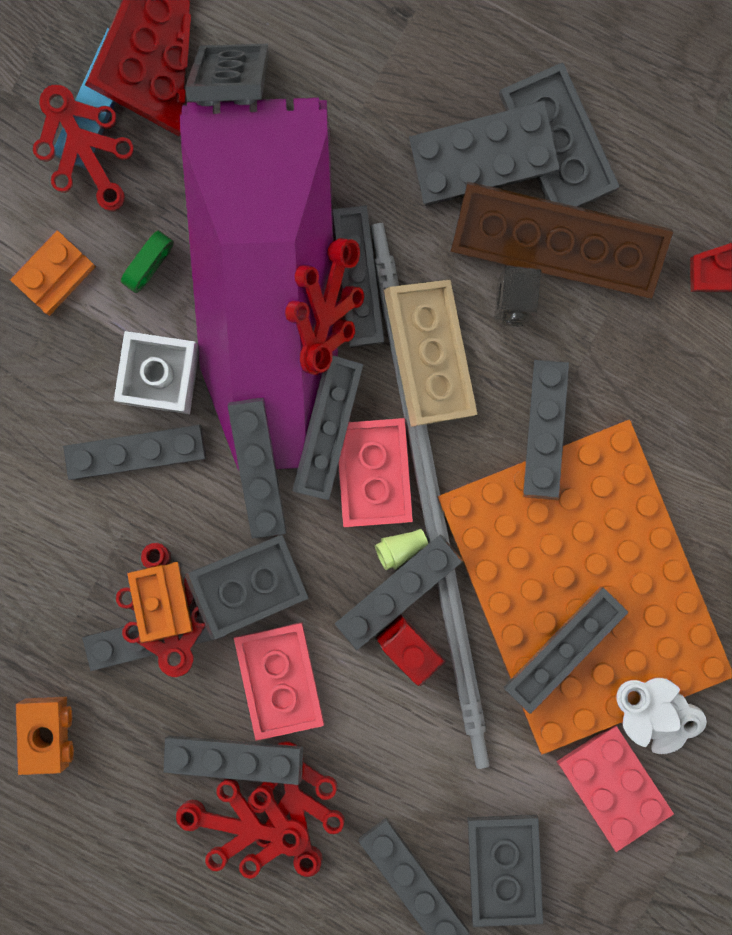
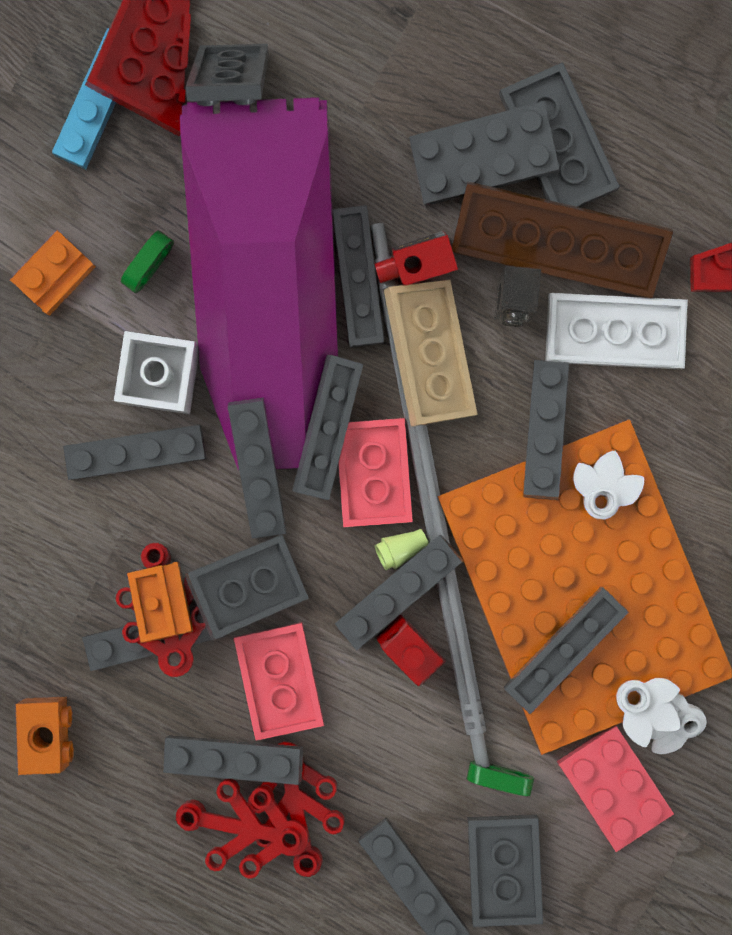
(79, 142): red plant -> none
(317, 347): red plant -> none
(434, 260): none -> red torso
(501, 779): none -> green beam
(609, 481): none -> white plate
(616, 331): none -> white tile

